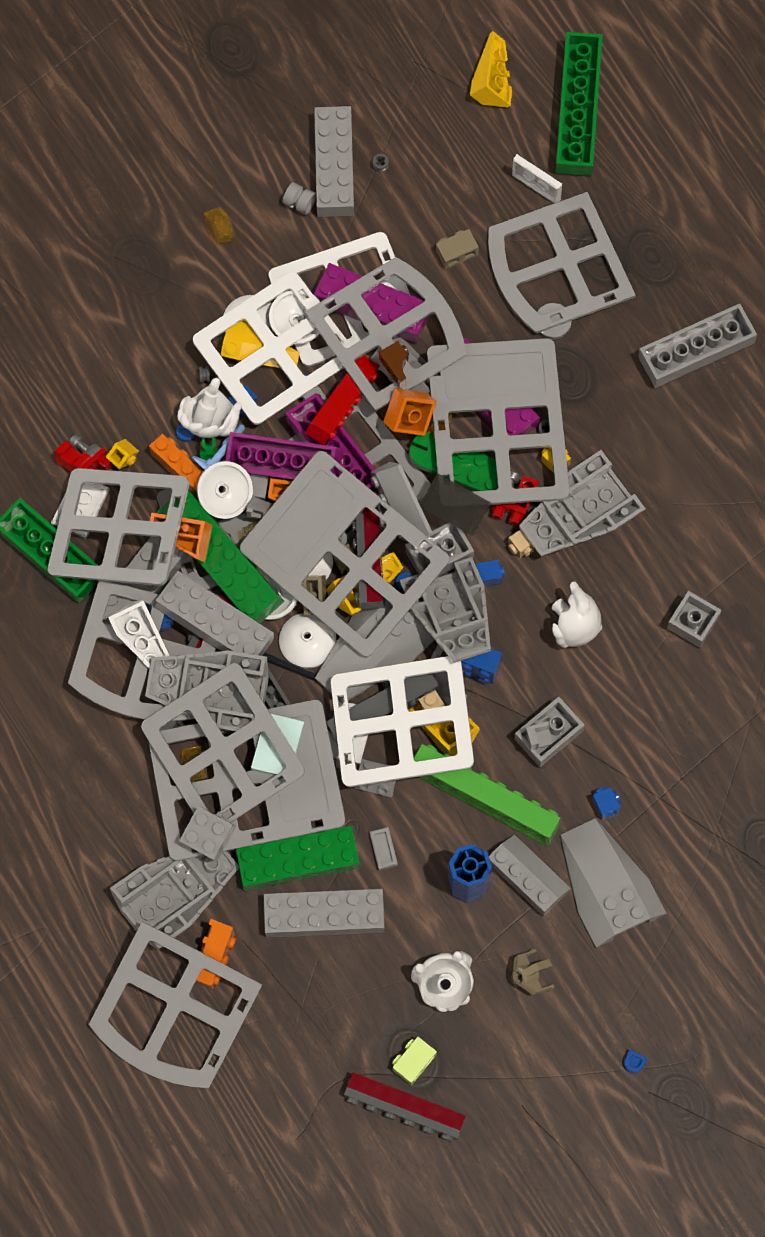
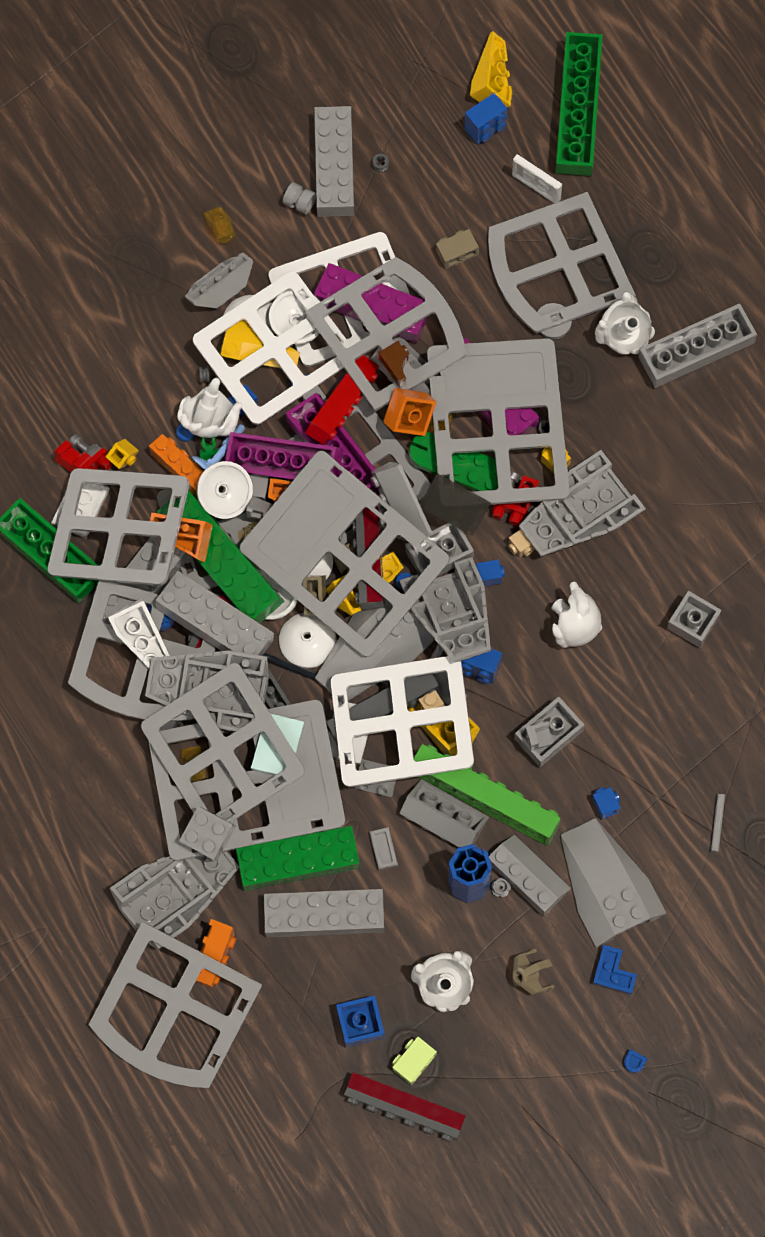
(221, 282): none -> light grey wedge
(360, 1021): none -> blue brick
(443, 814): none -> light grey slope
(486, 119): none -> blue brick
(500, 882): none -> light grey plate
(608, 973): none -> blue plate
(625, 326): none -> white piece
(718, 823): none -> light grey bar

